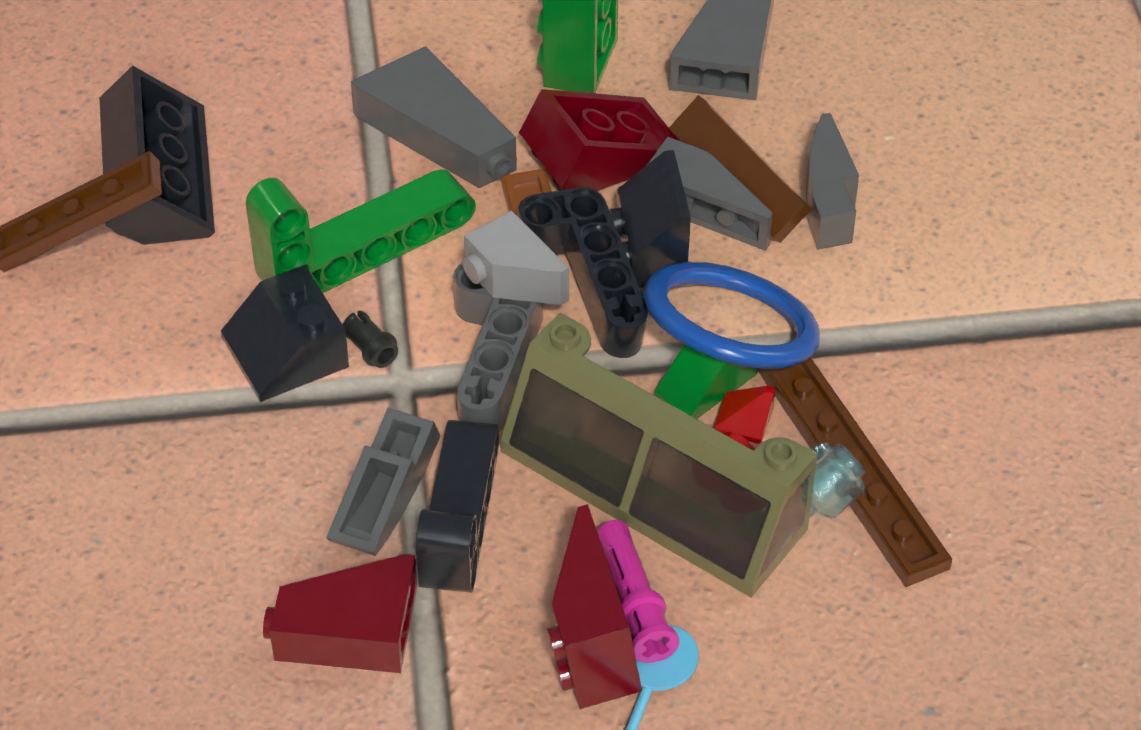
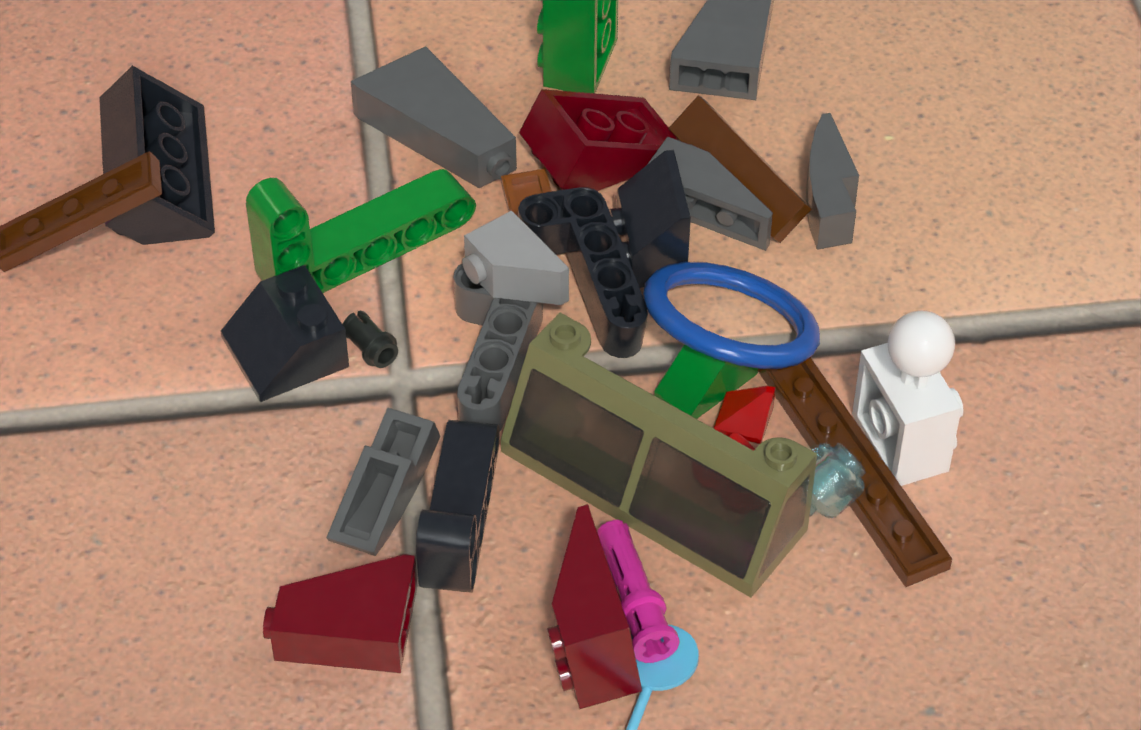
(905, 400): none -> white brick

